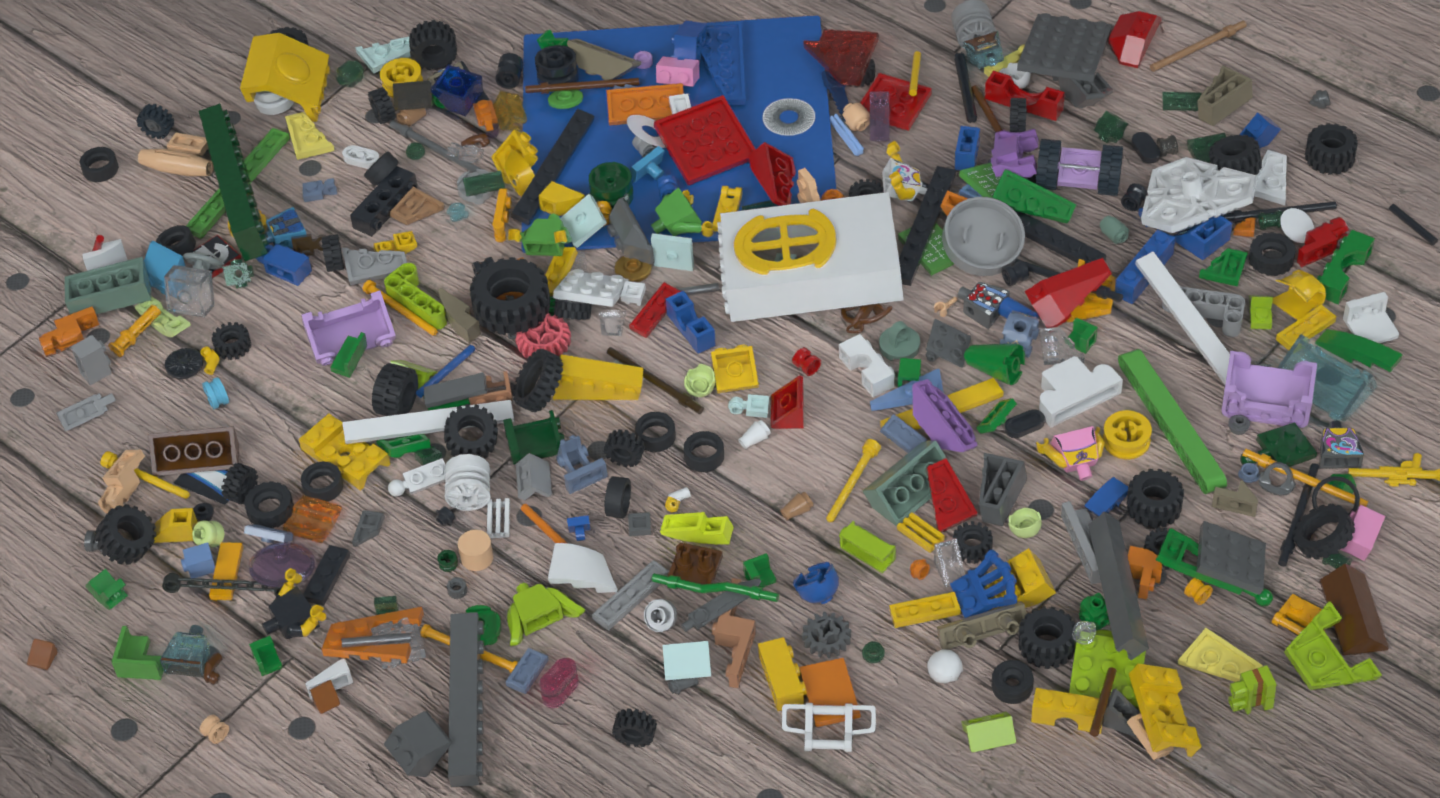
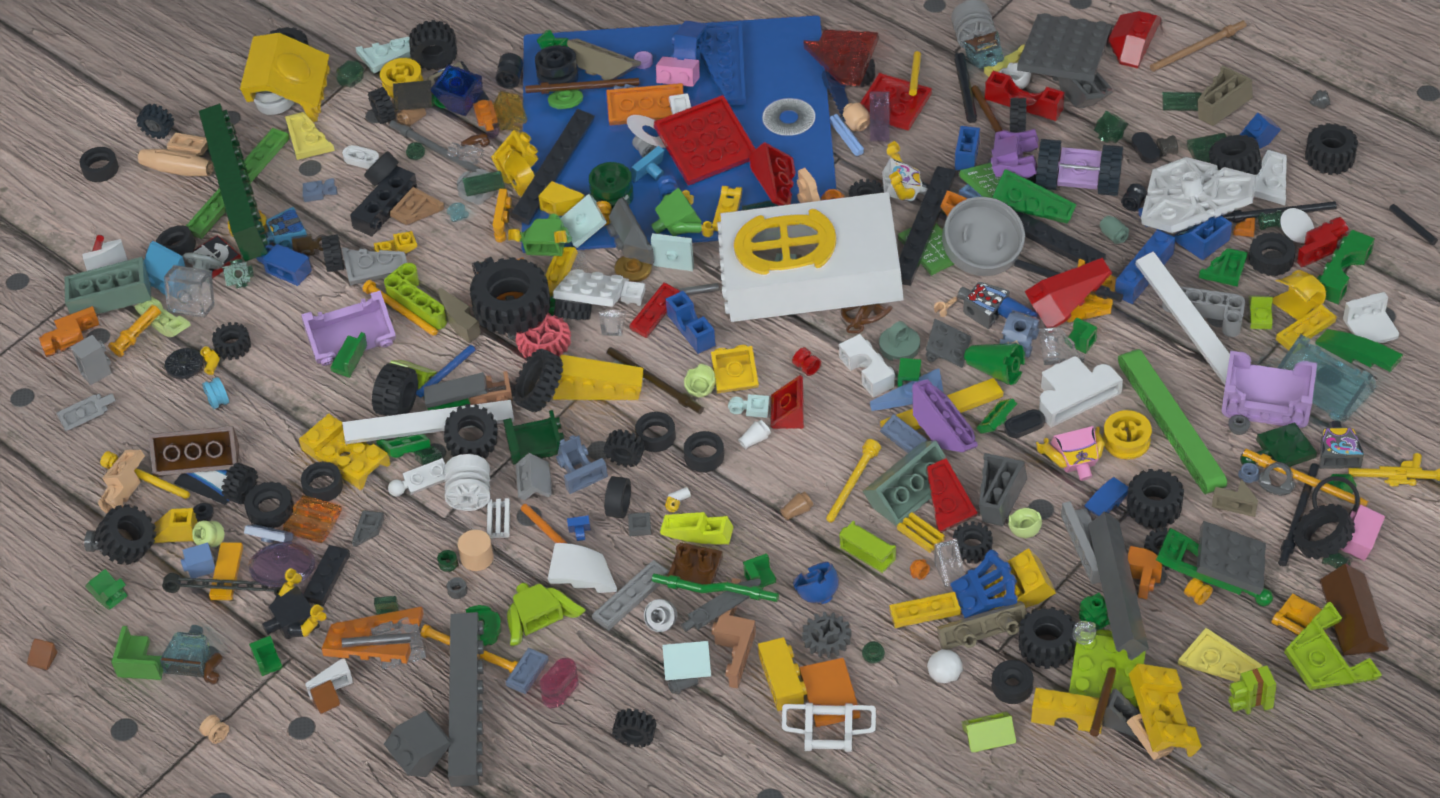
(445, 516): black plate -> none
(1015, 273): black wheel -> none

